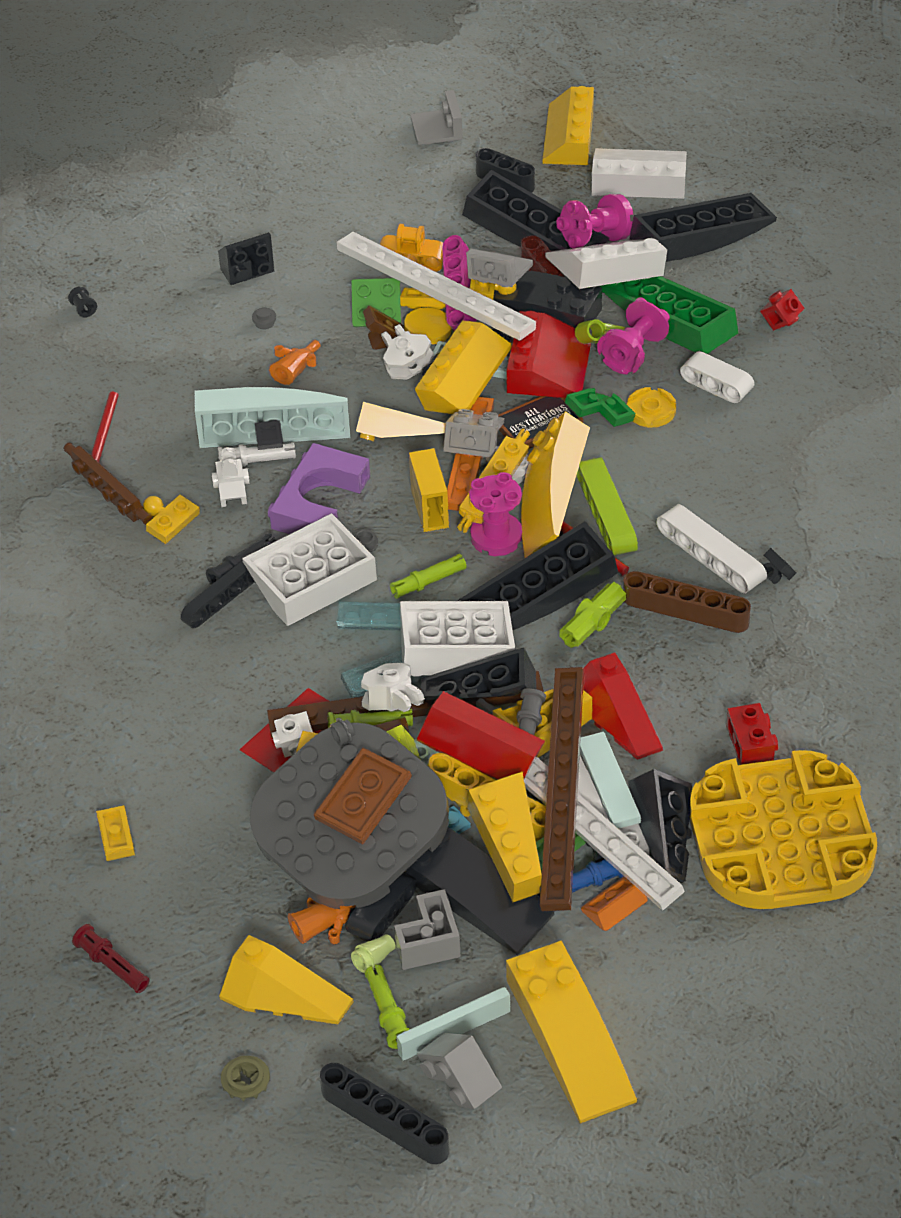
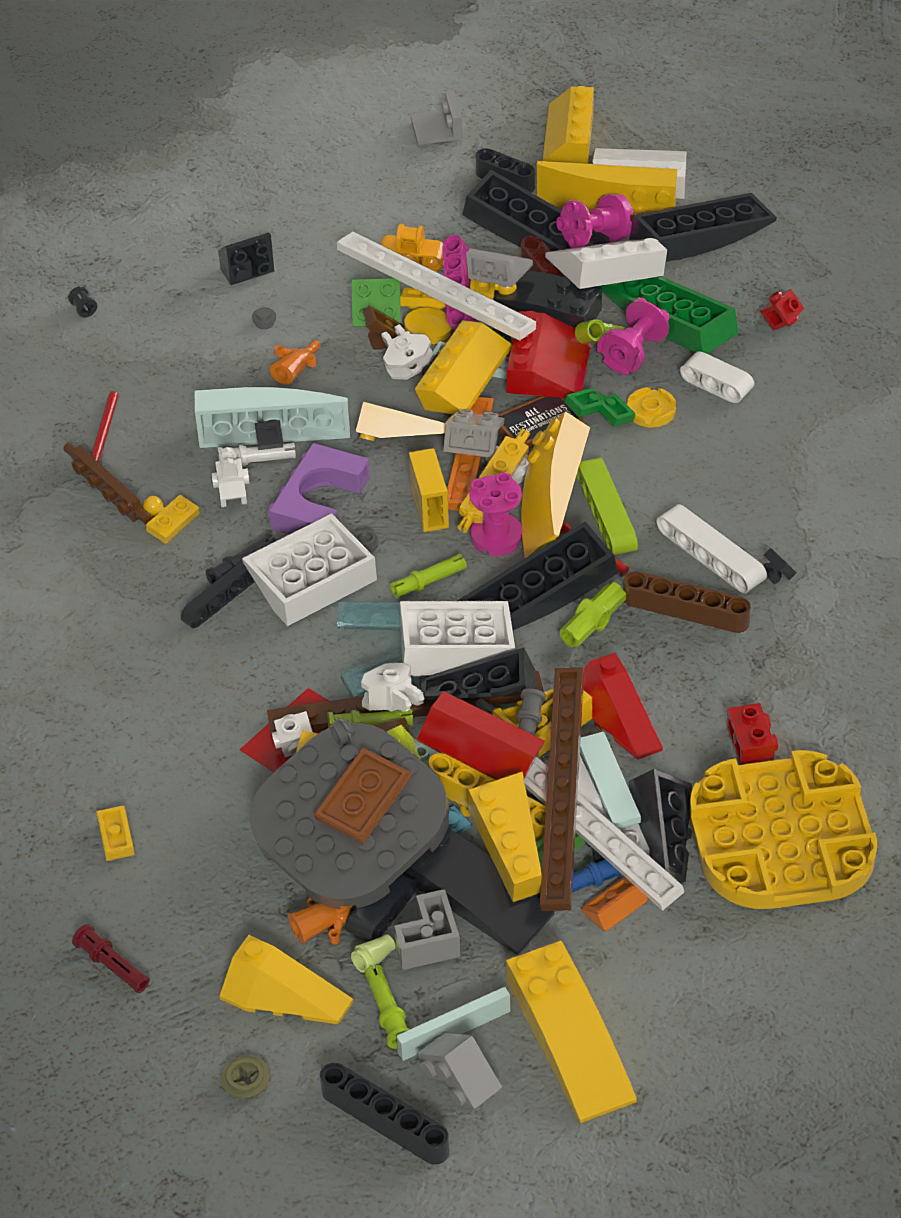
(643, 187): none -> yellow slope

